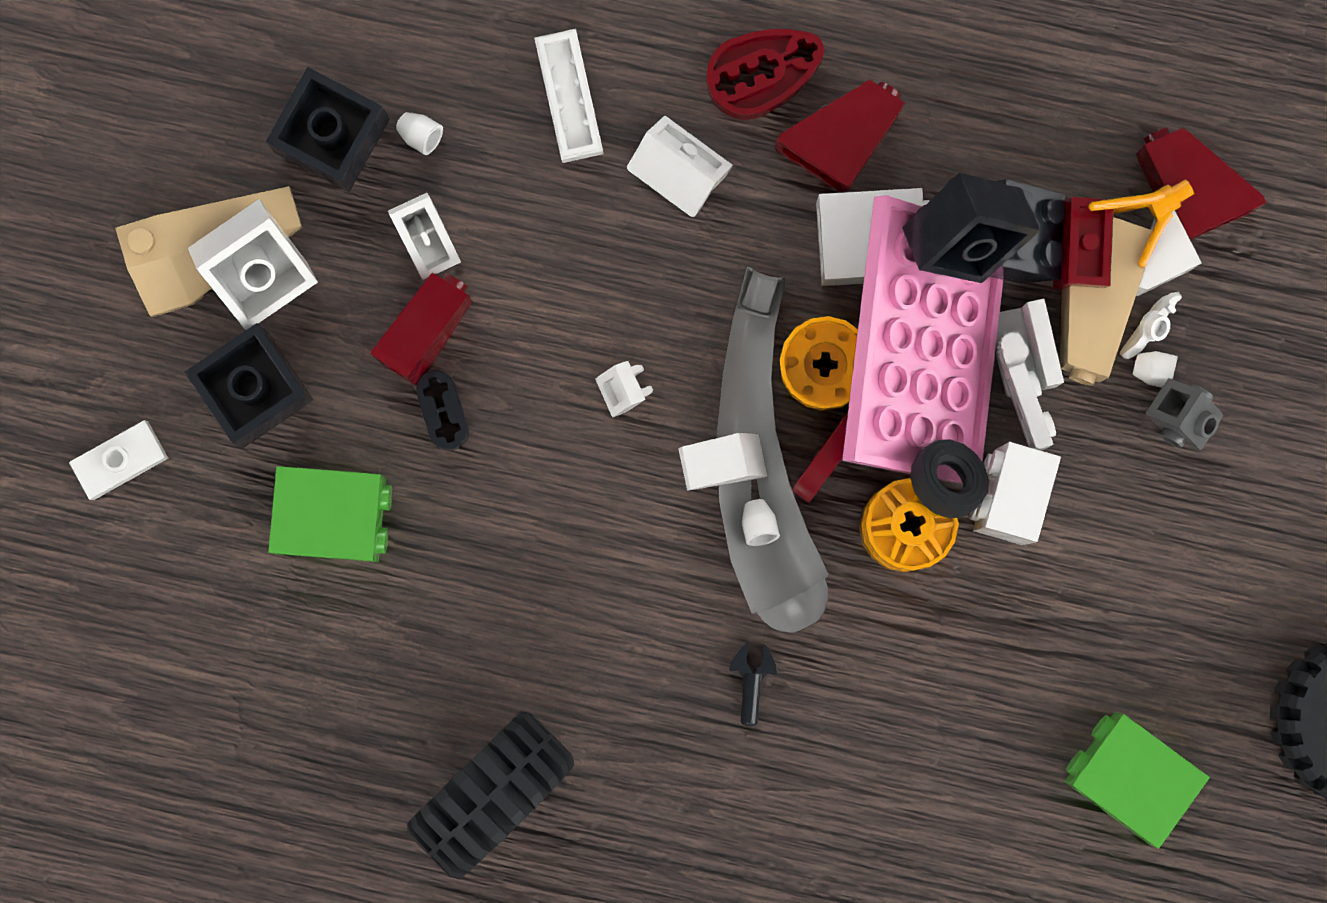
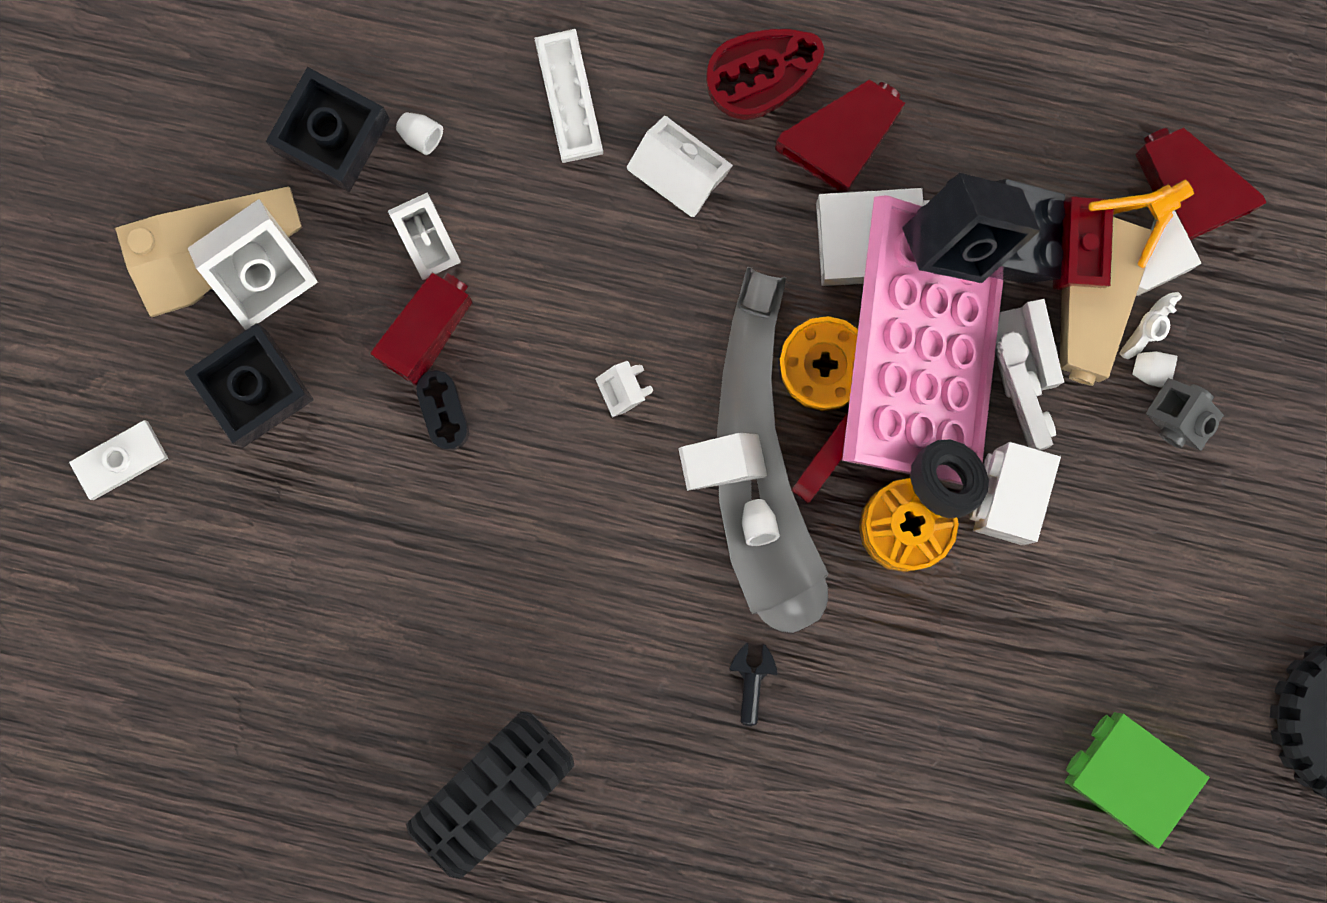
(329, 514): bright green brick -> none

